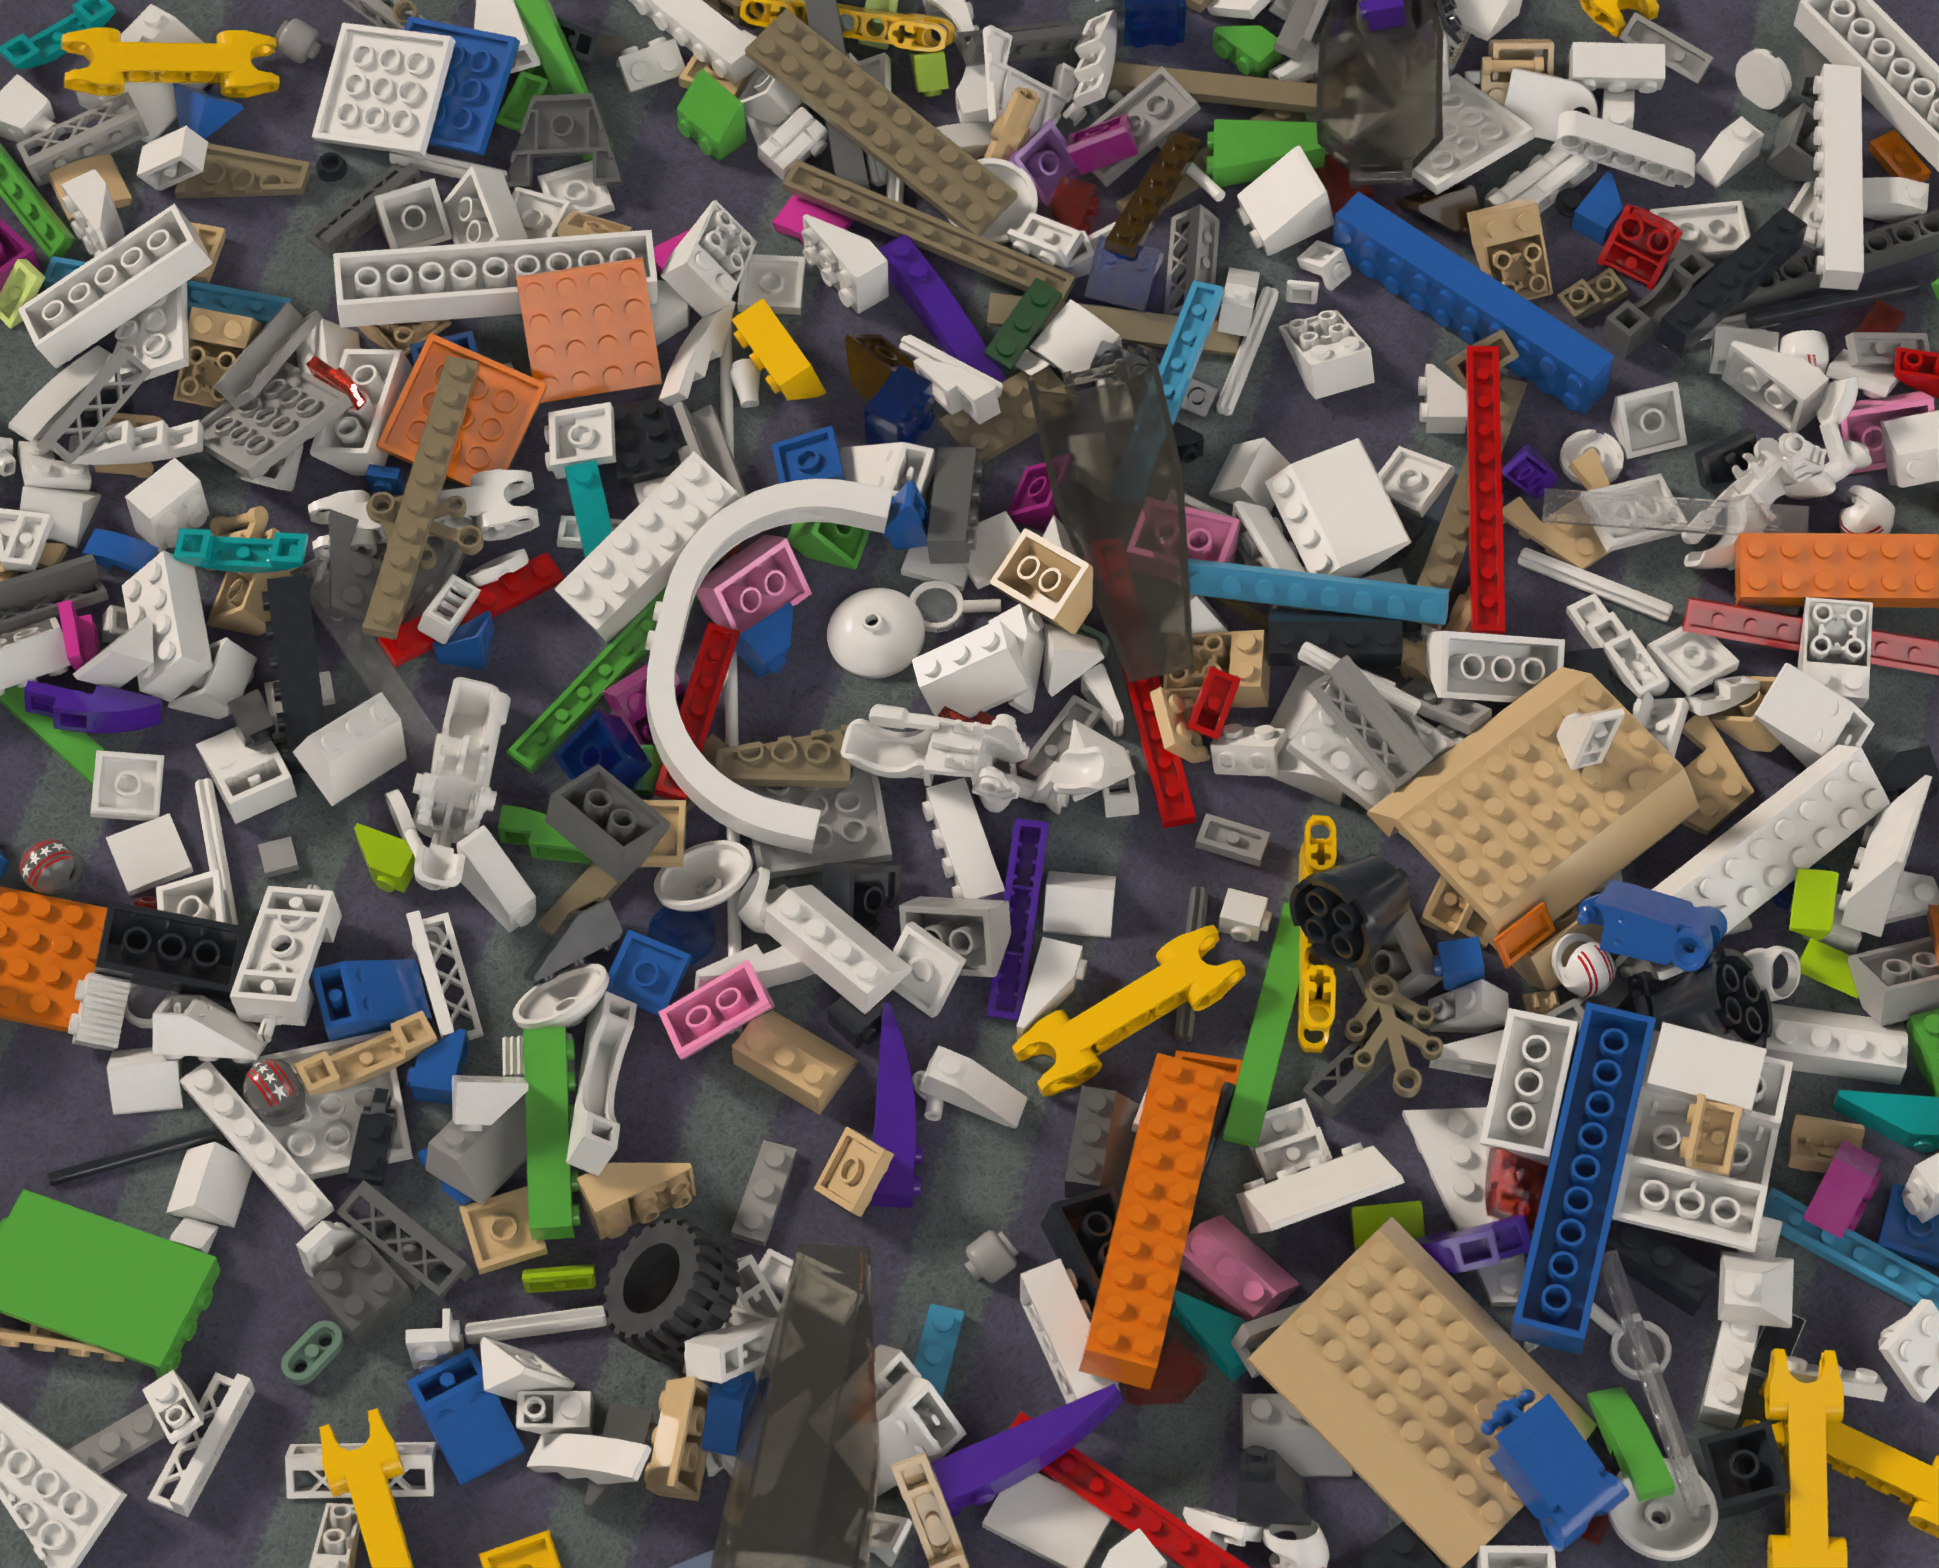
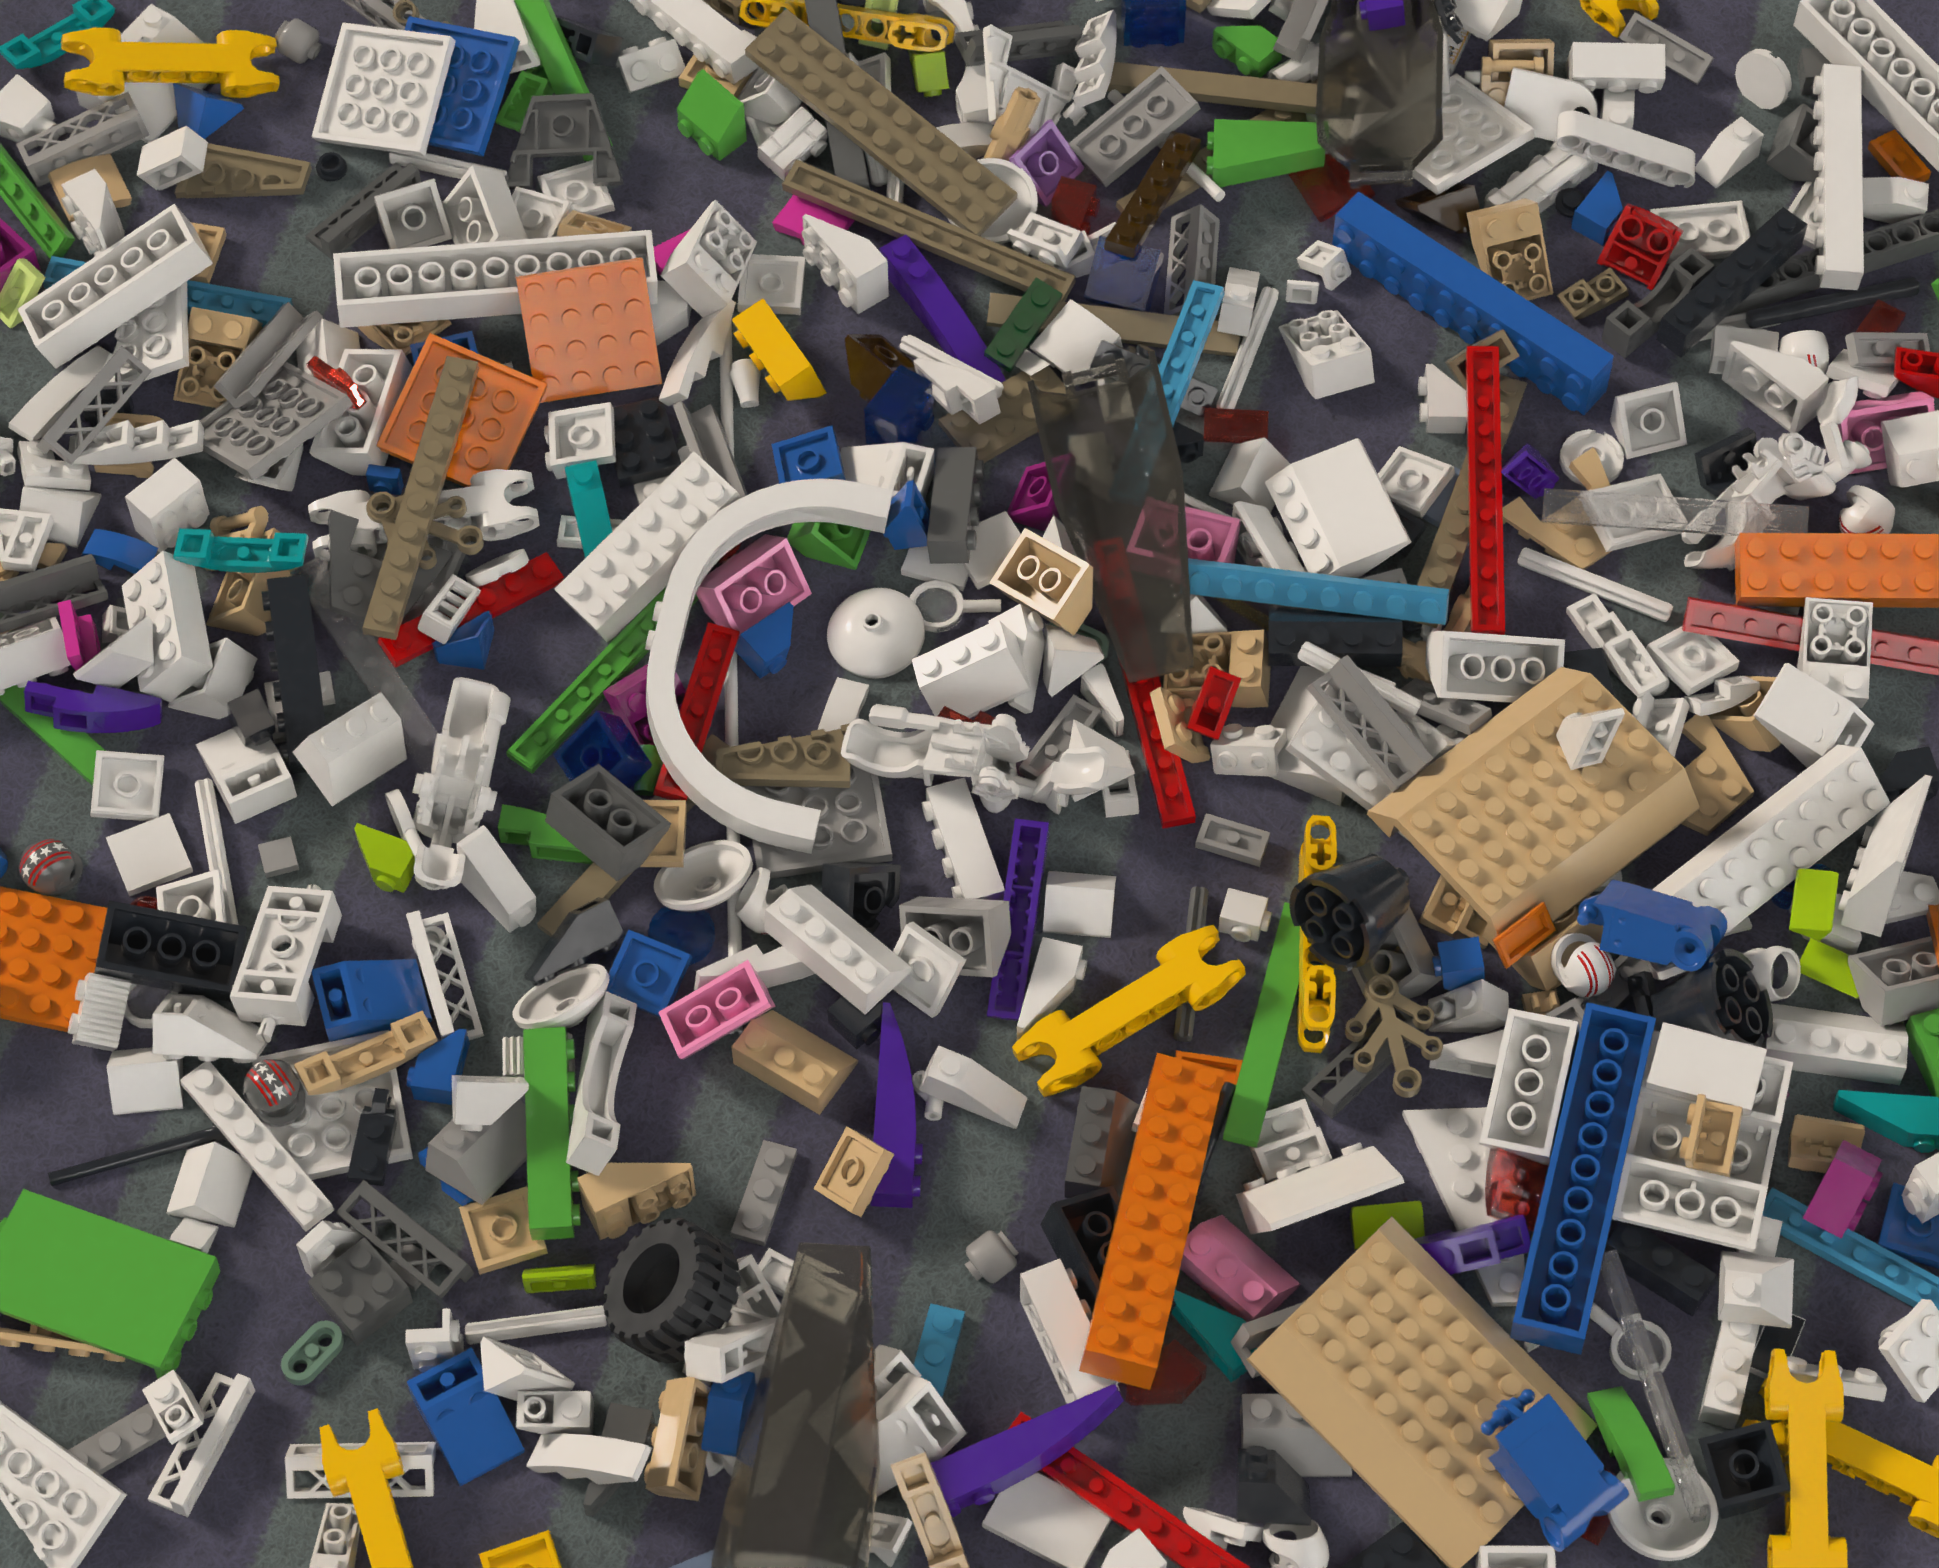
(843, 704): none -> white slope
(1102, 144): magenta slope -> none
(1234, 425): none -> clear red plate
(1285, 204): white slope -> none

